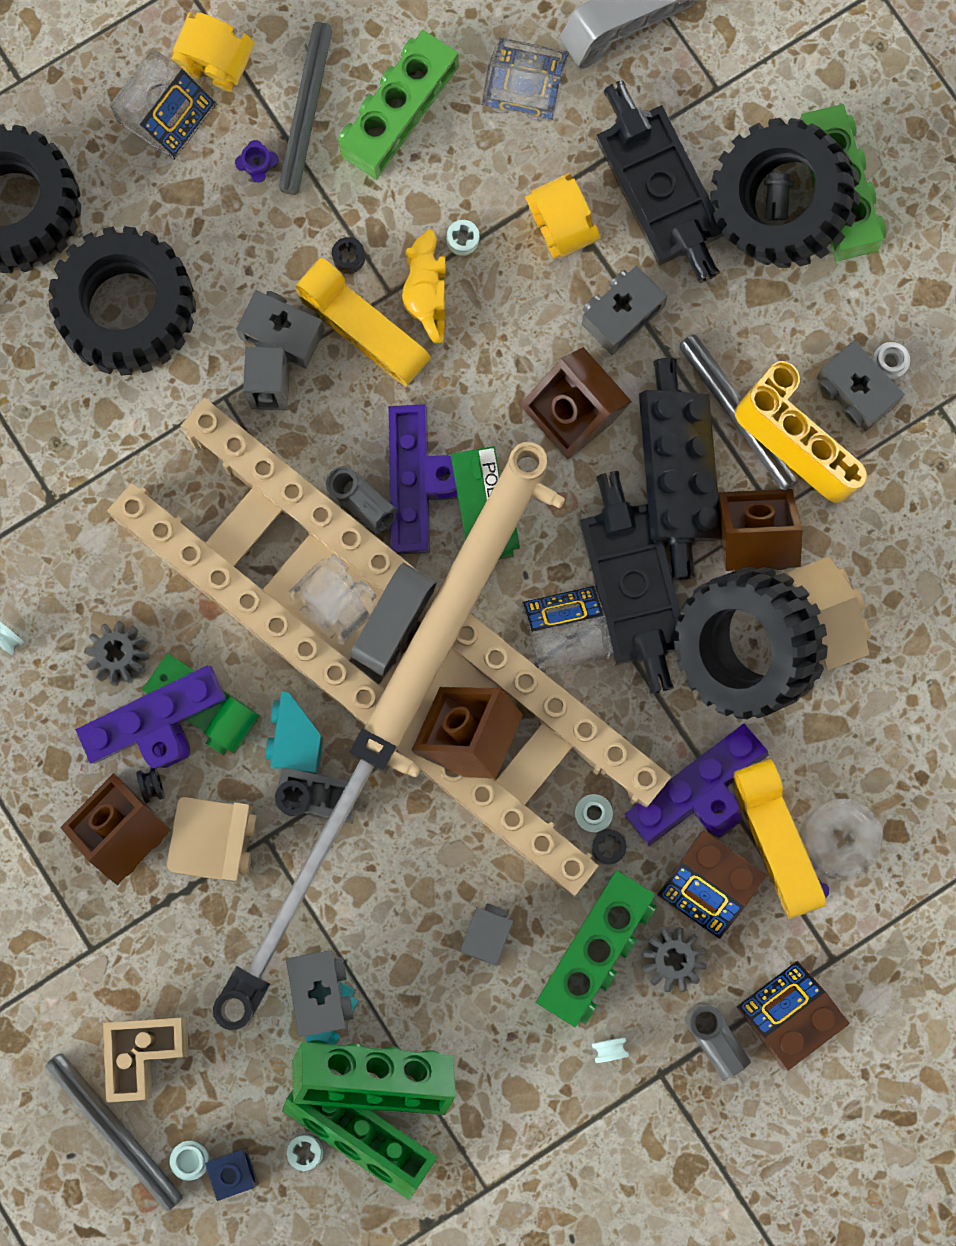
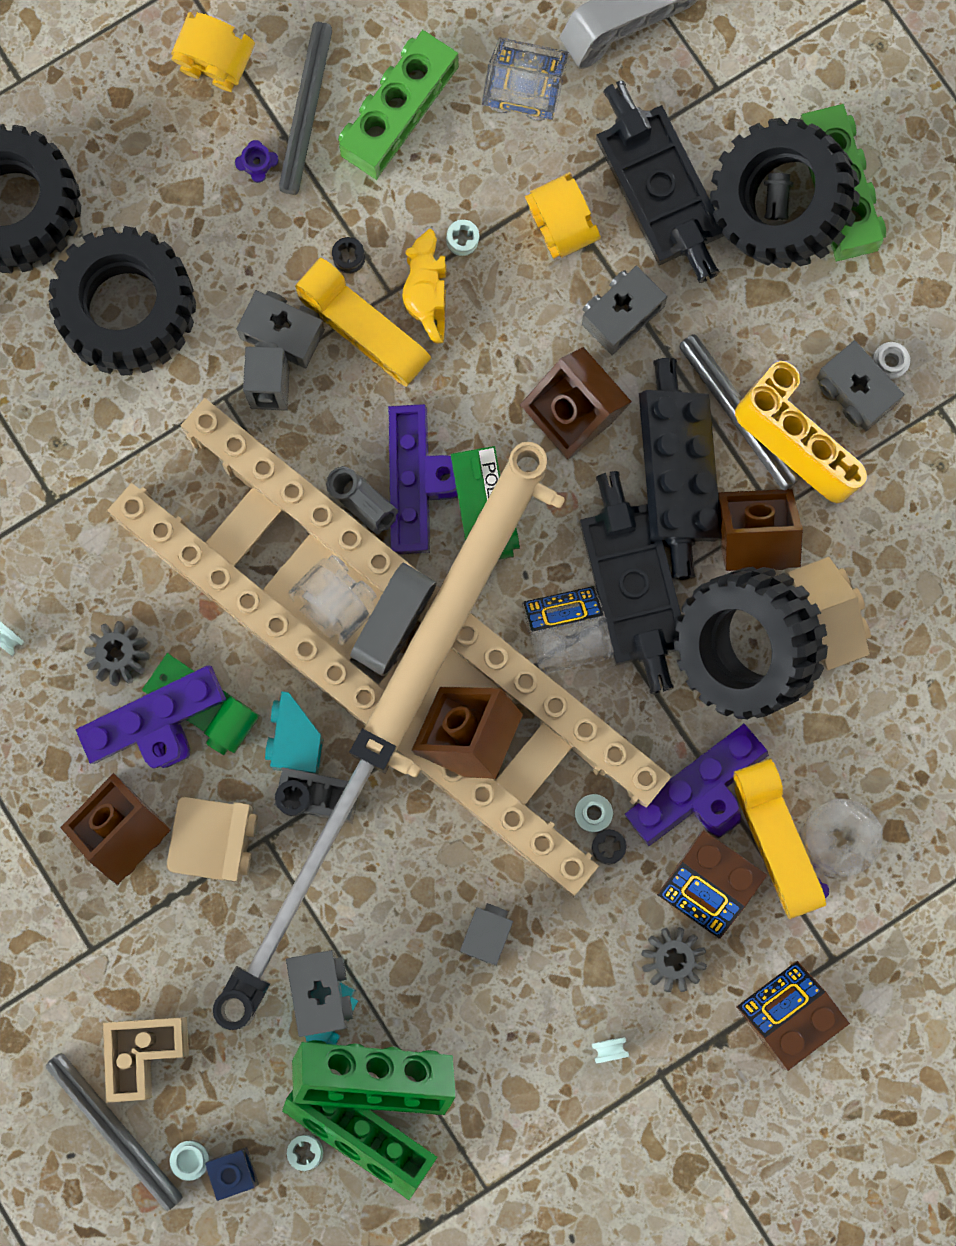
(150, 785): black bush -> none
(162, 104): slope -> none
(617, 893): green brick -> none
(718, 1043): dark grey piece -> none

